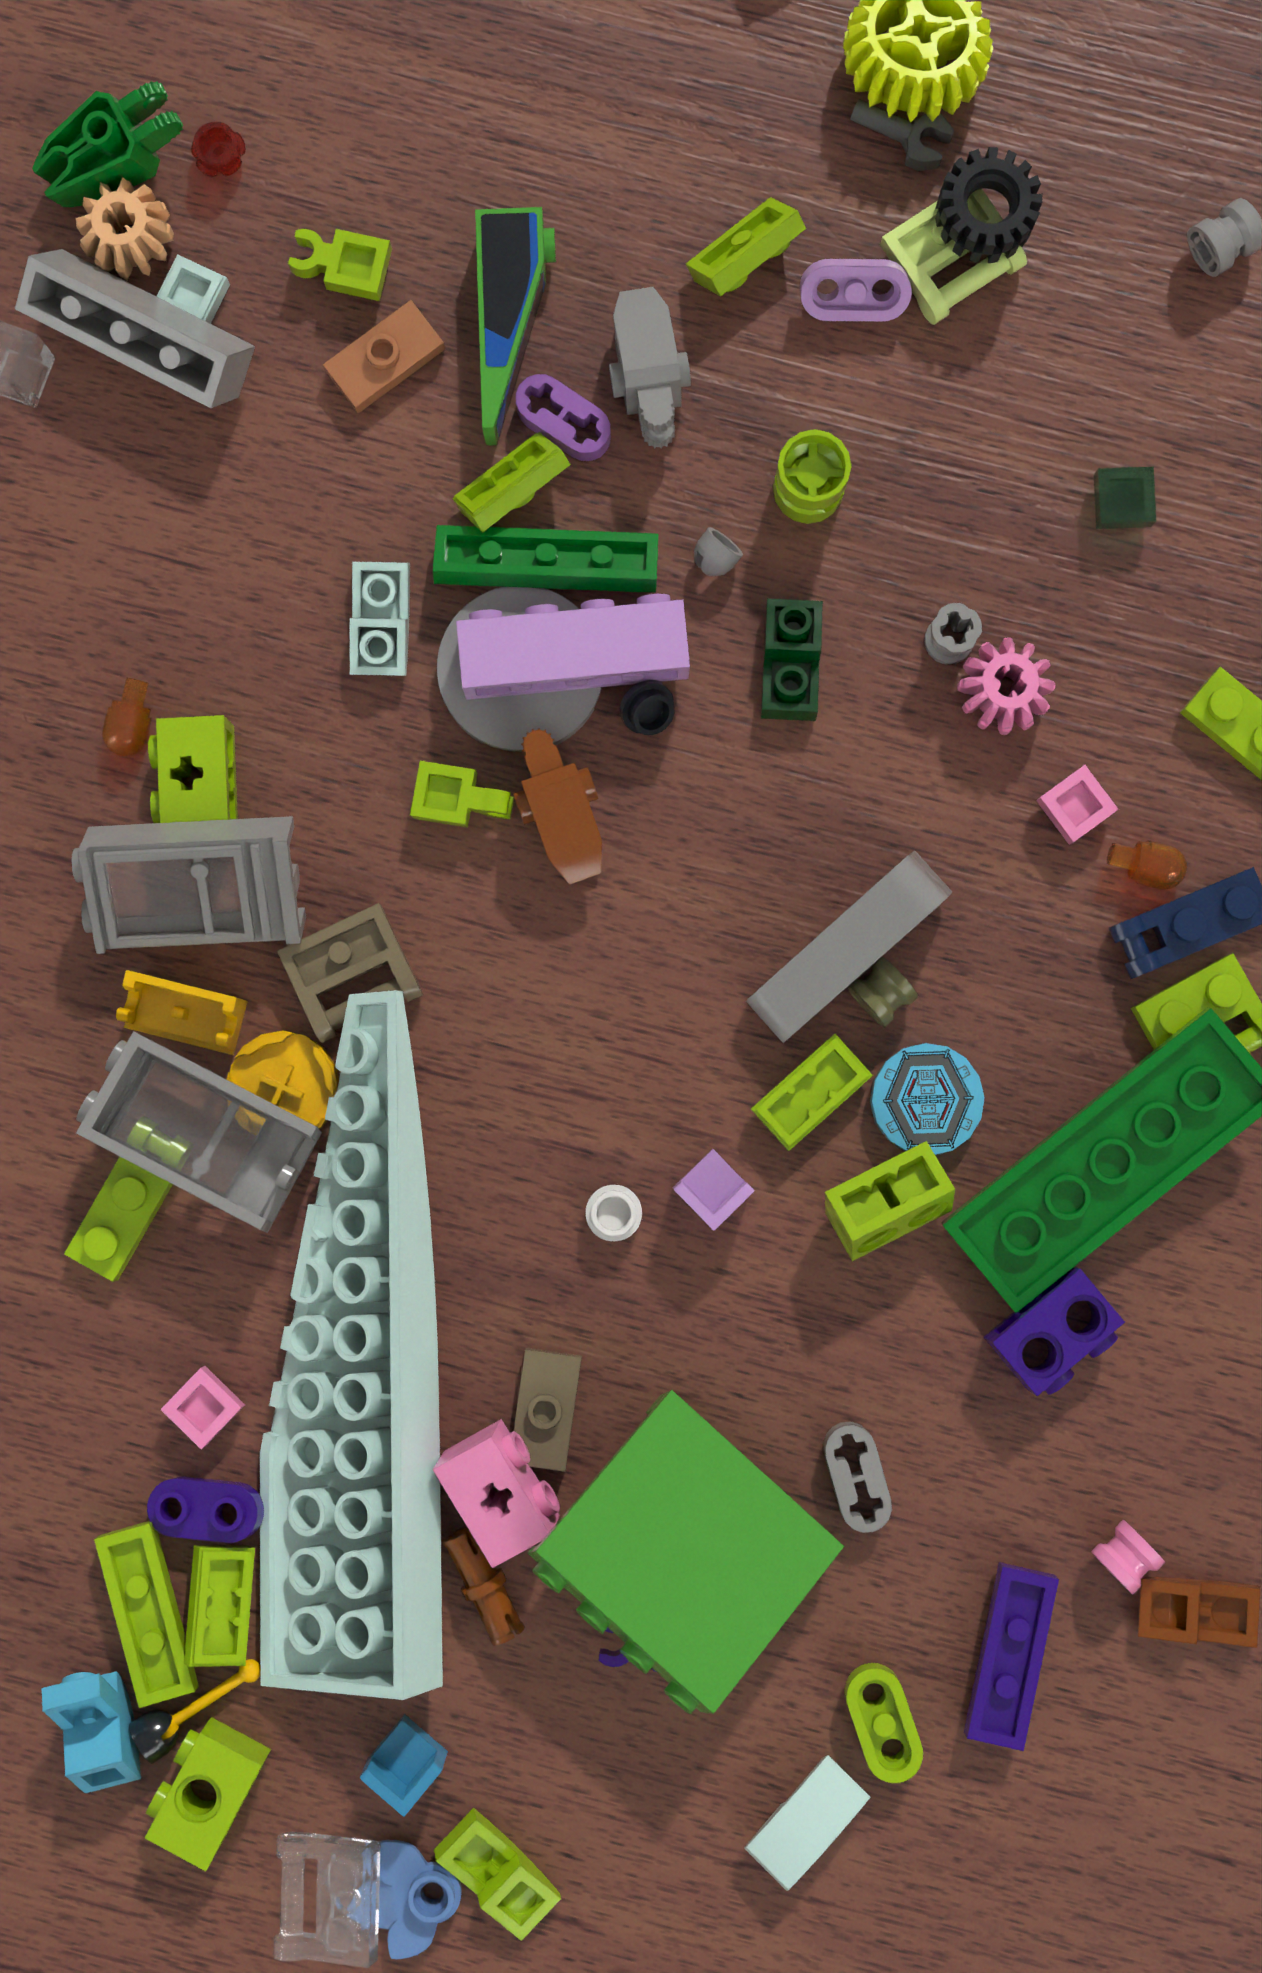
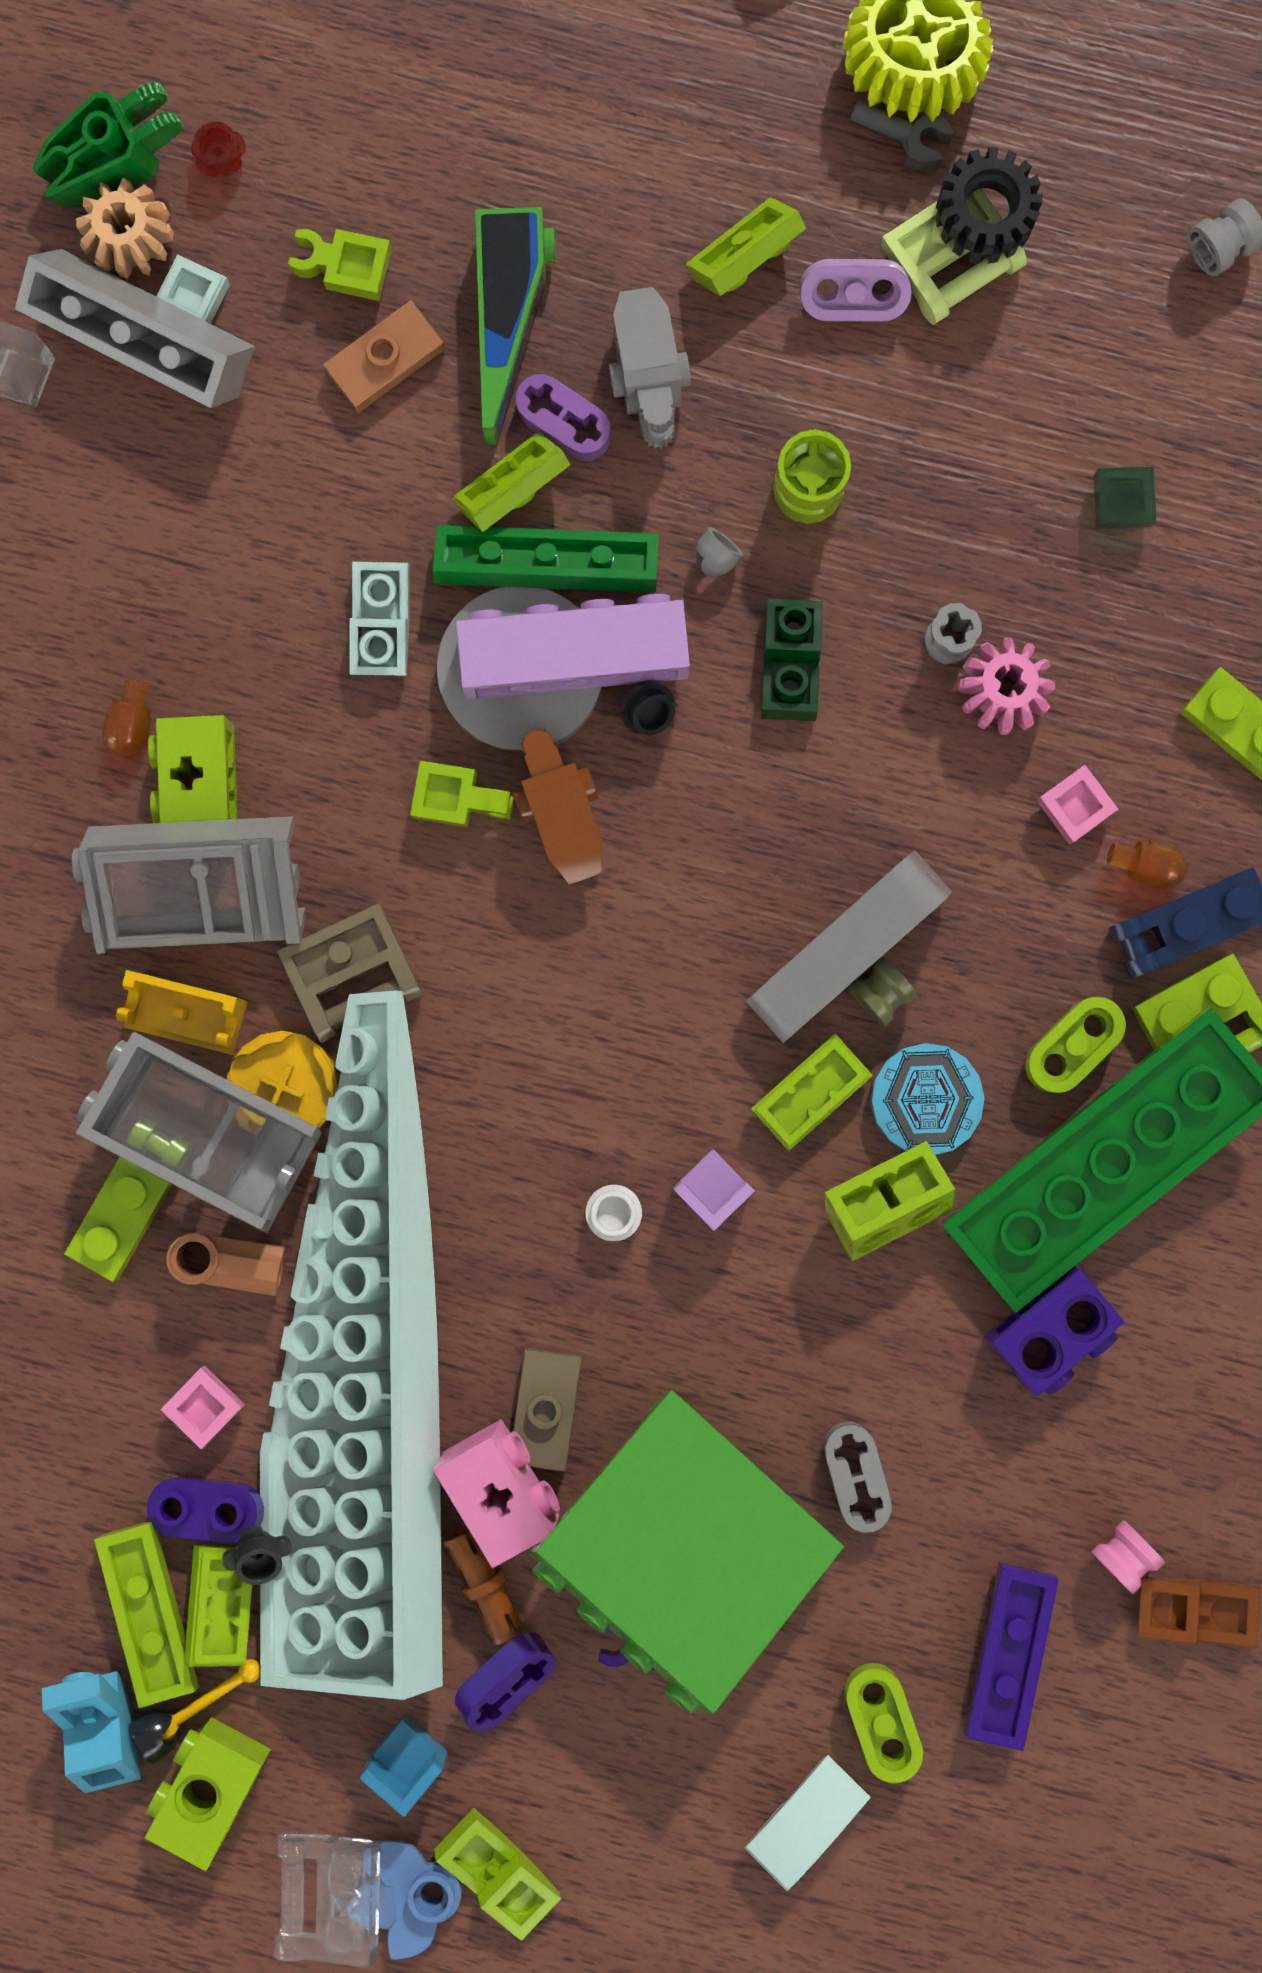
(232, 1264): none -> nougat piece
(257, 1555): none -> pearl dark grey plate
(505, 1681): none -> dark purple beam
(1073, 1046): none -> lime plate

